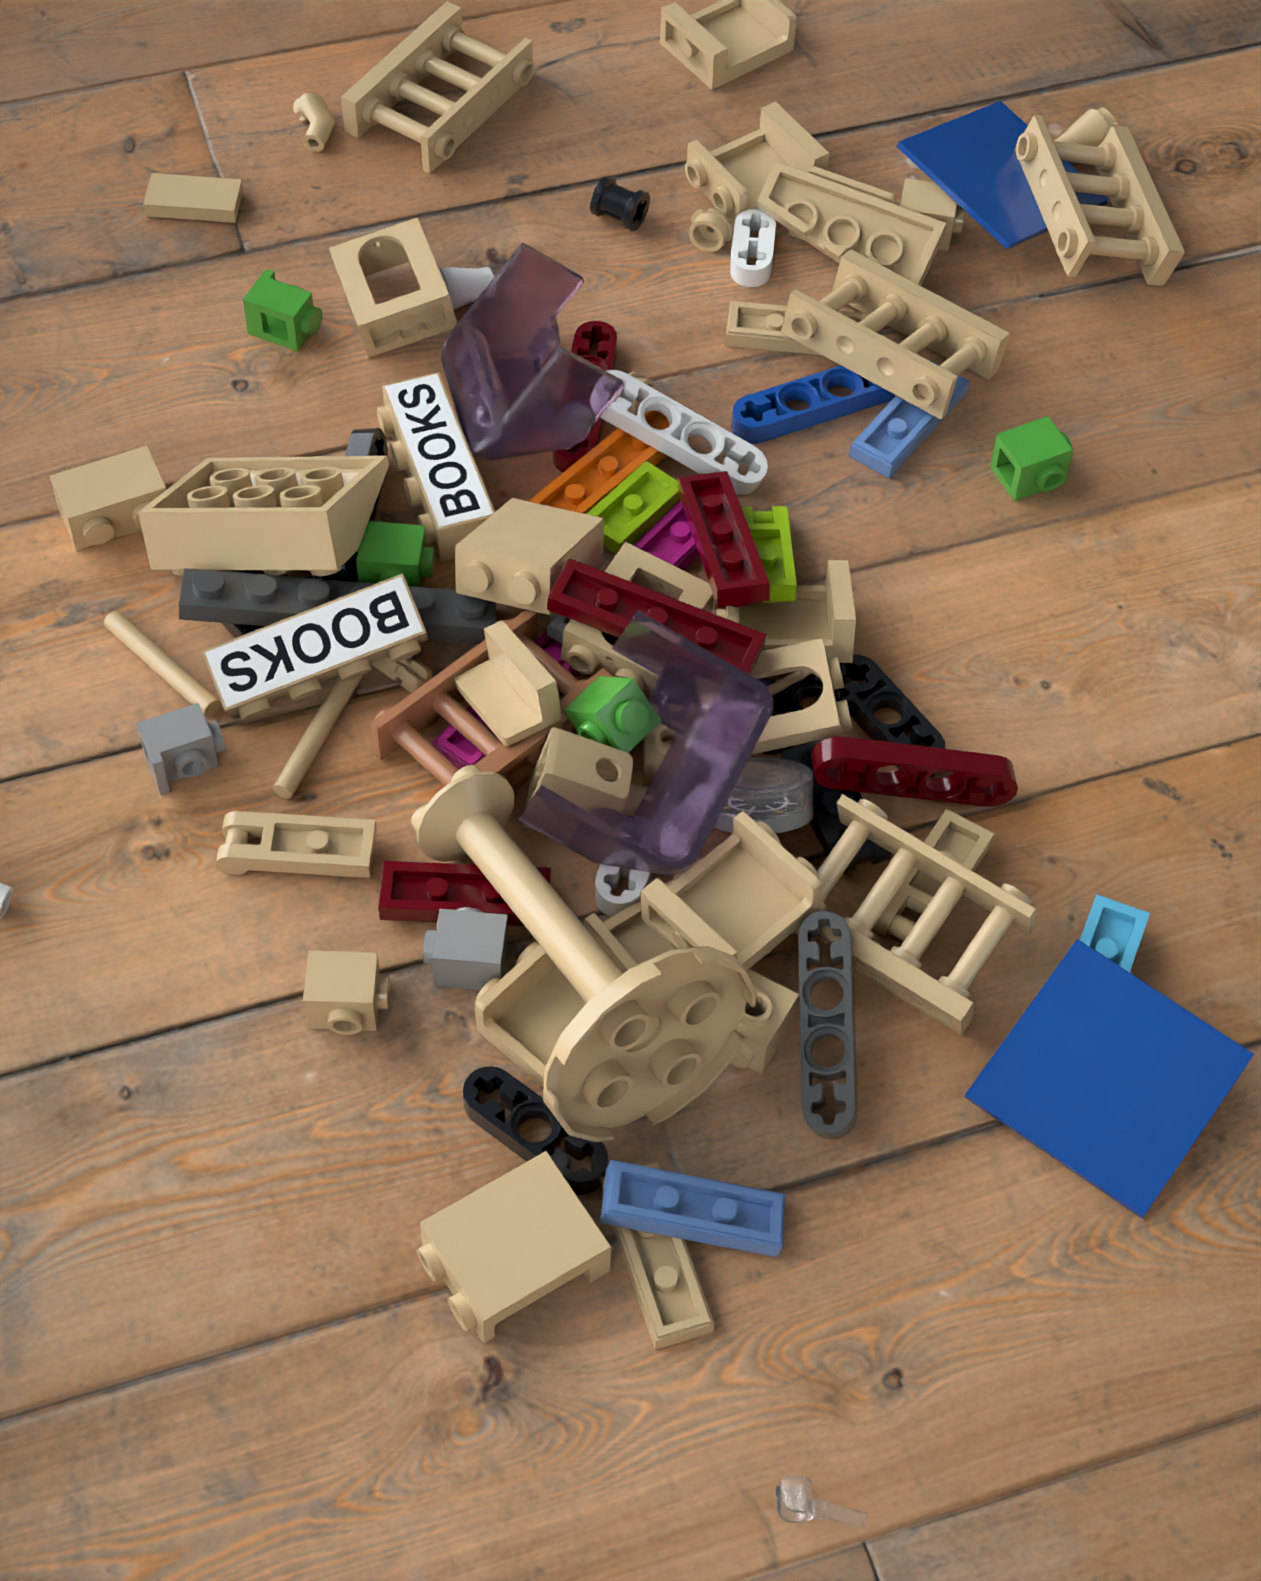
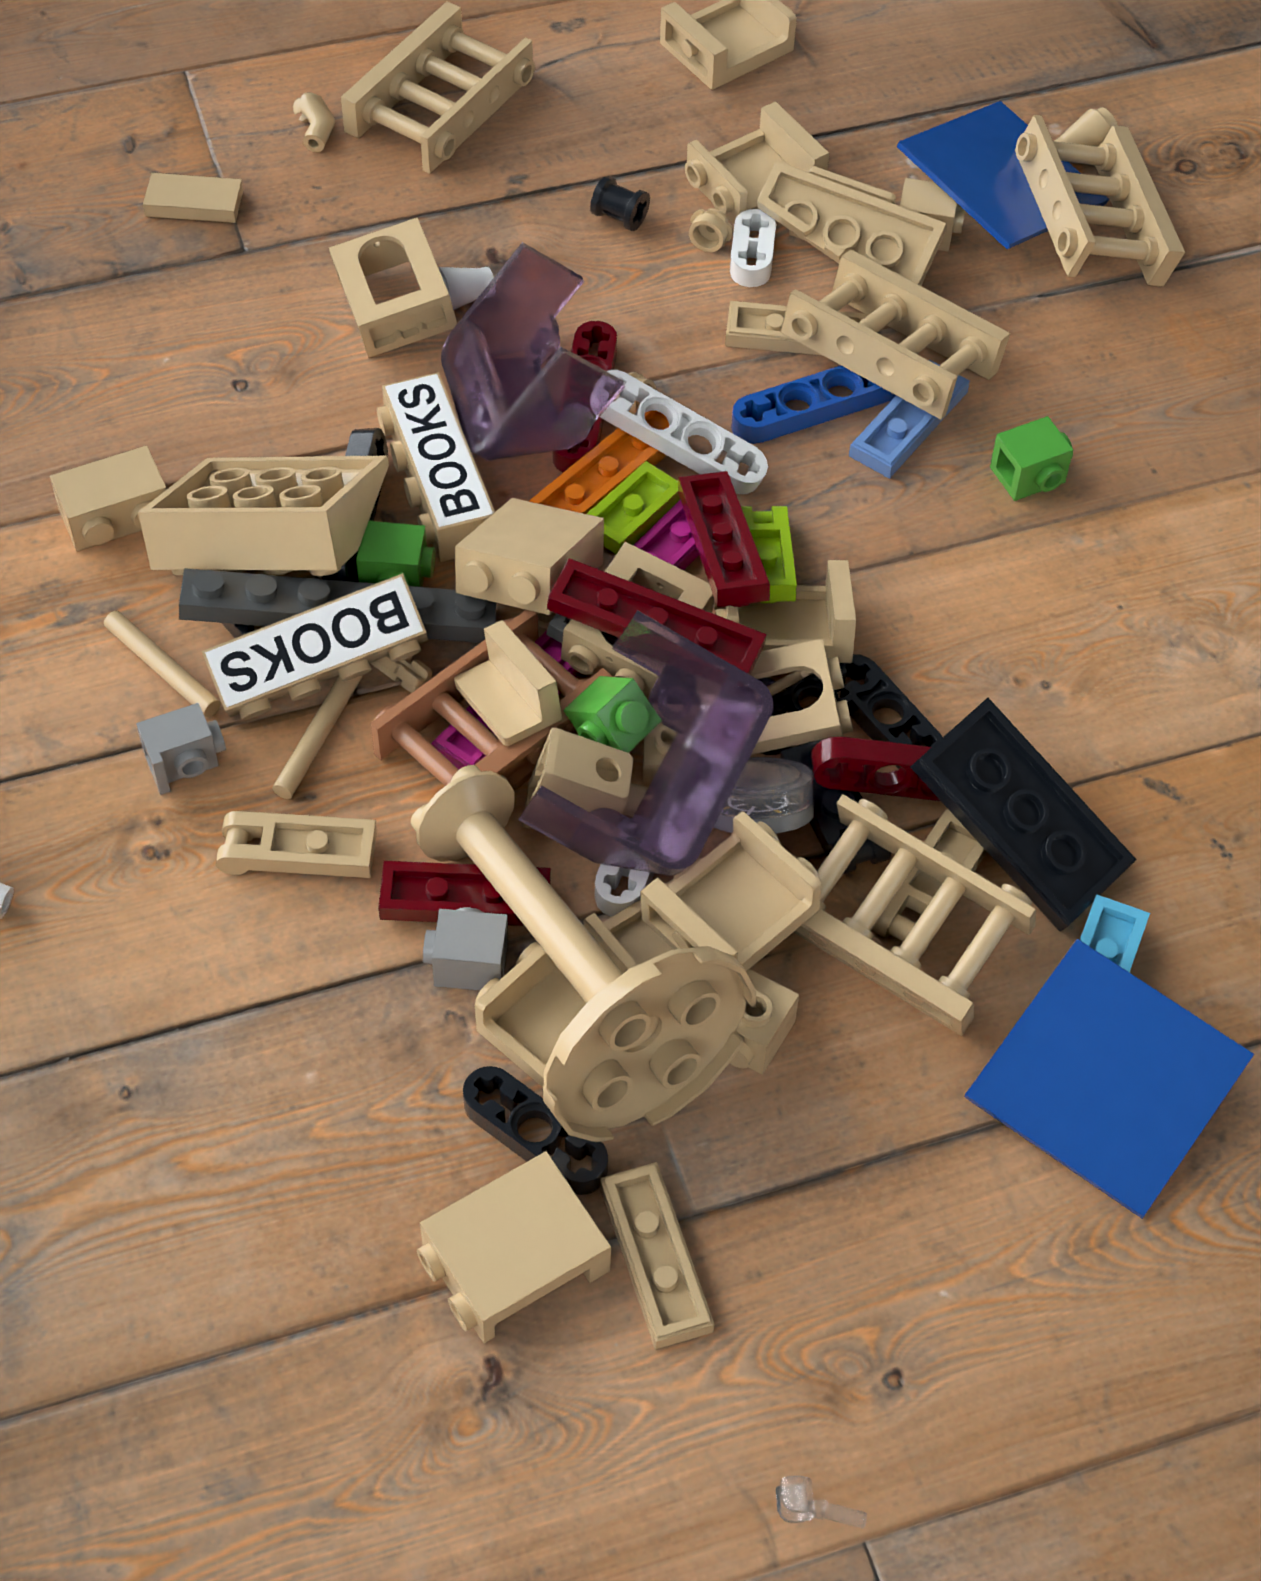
(280, 312): bright green brick -> none
(344, 991): tan brick -> none
(693, 1208): medium blue tile -> none
(827, 1023): dark grey beam -> none
(1023, 814): none -> black tile

